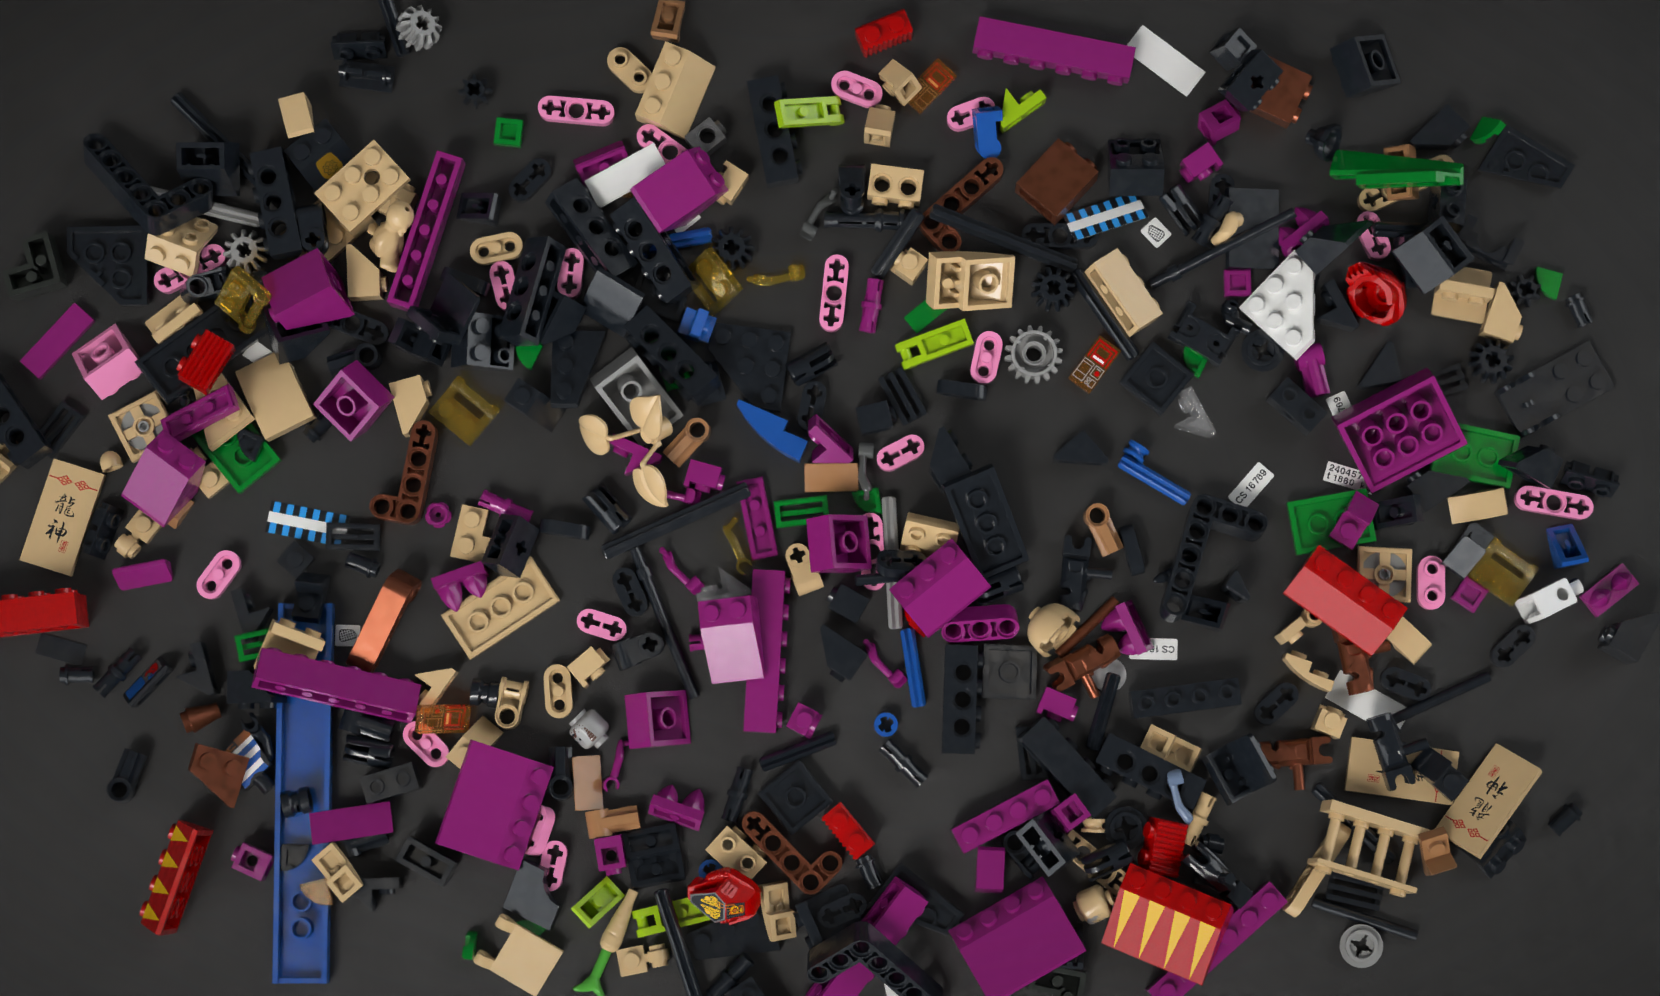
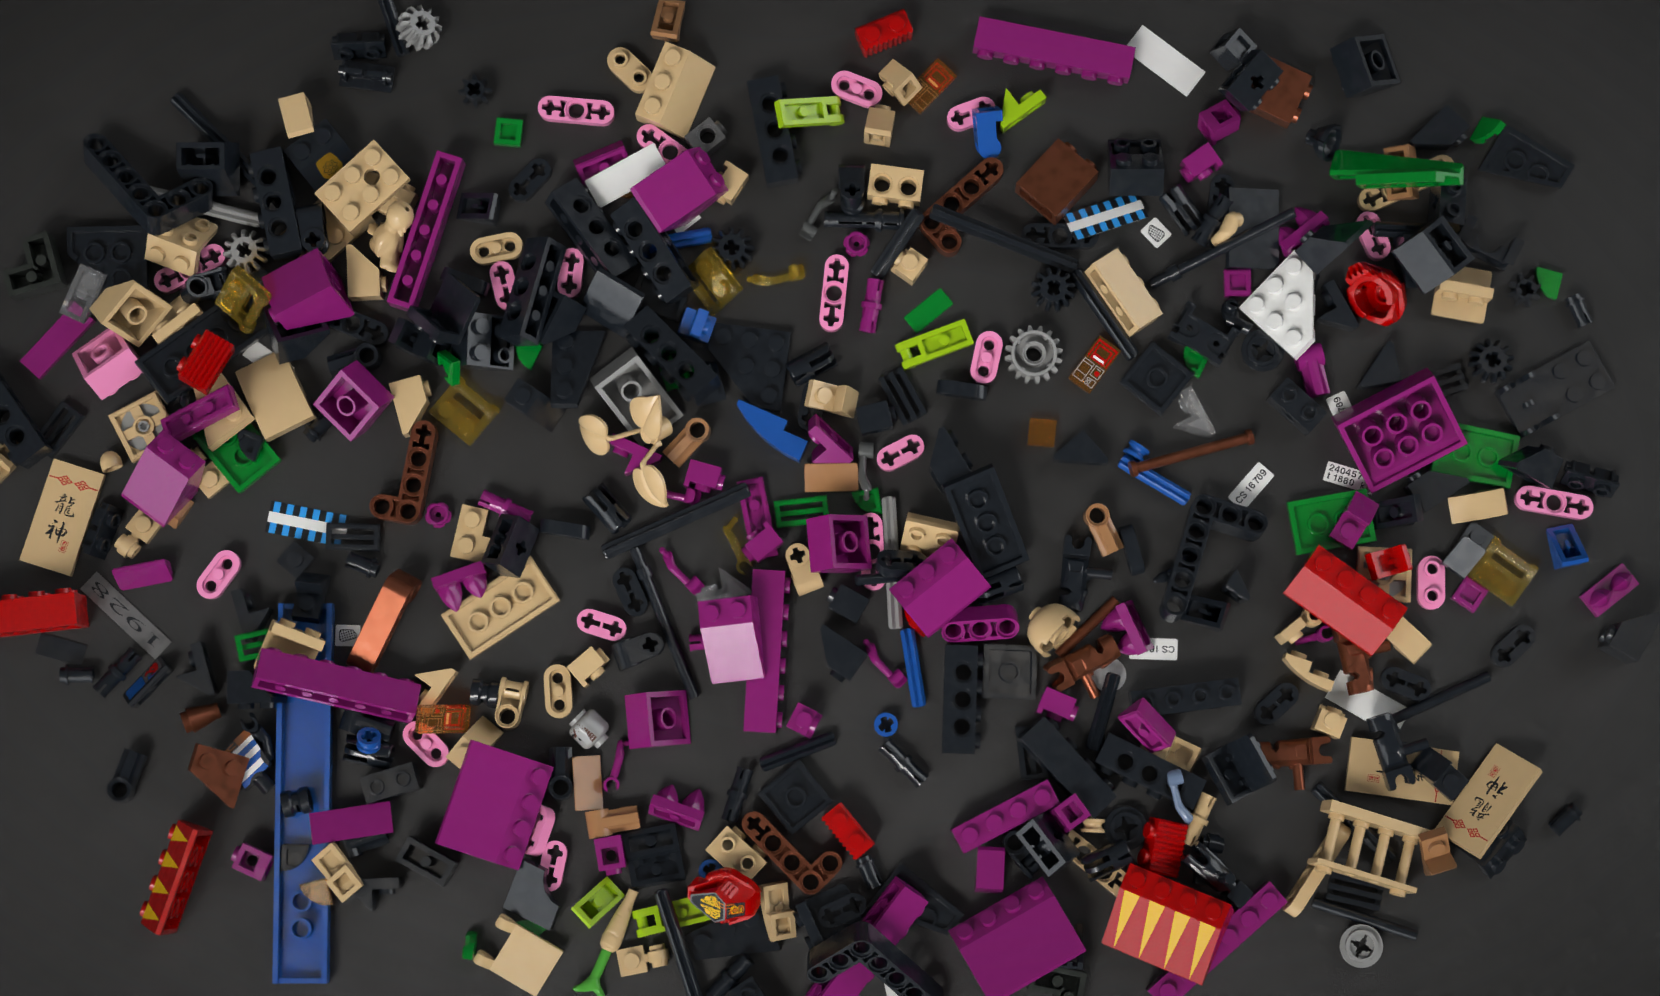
(83, 293): none -> clear slope
(125, 615): none -> flat silver sticker
(130, 311): none -> tan slope
(368, 747): none -> blue bush
(451, 367): none -> green tile
(761, 543): none -> magenta brick
(831, 398): none -> tan slope
(856, 236): none -> magenta plate
(970, 280): tan slope -> none
(1041, 432): none -> clear orange tile
(1094, 904): tan head -> none
(1147, 726): none -> magenta slope
(1189, 453): none -> copper bar
(1317, 636): none -> magenta hand
(1388, 562): none -> red bracket
(1502, 317): tan slope -> none
(1548, 600): white torso -> none

